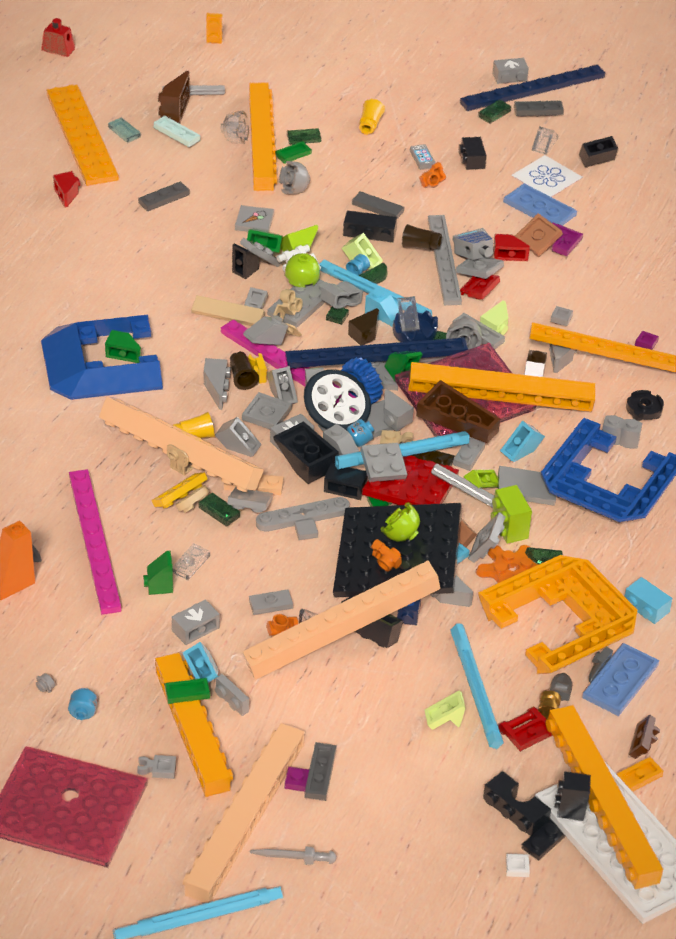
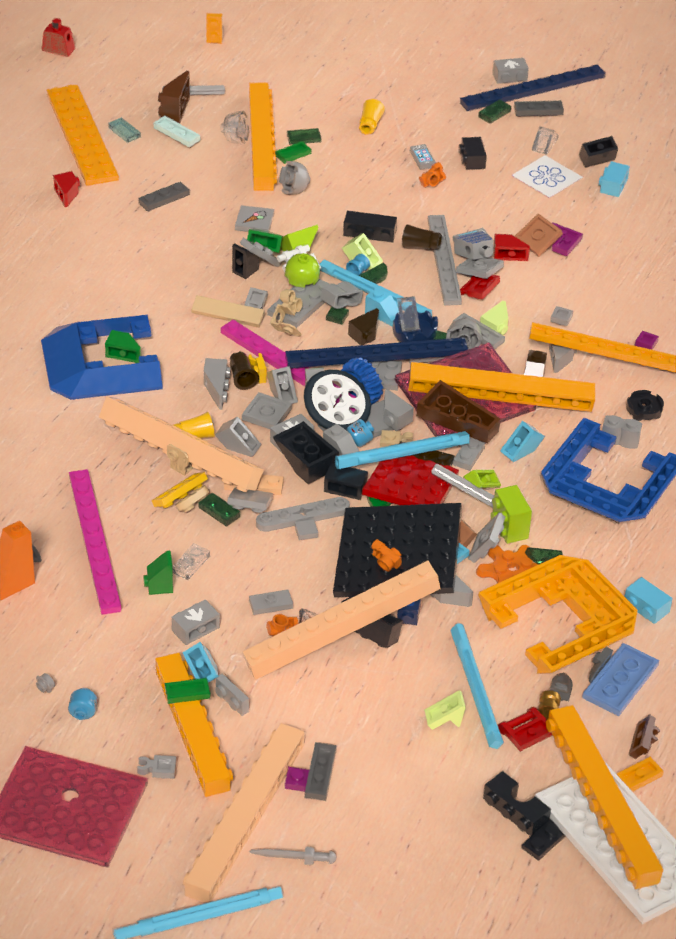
(267, 331): light grey slope -> none
(377, 205): dark grey tile -> none
(383, 462): light grey plate -> none
(401, 362): green slope -> none
(402, 524): lime cylinder -> none
(517, 865): white tile -> none
(529, 482): light grey tile -> none
(533, 202): medium blue tile -> none
(572, 796): black brick -> none
(614, 179): none -> medium azure brick

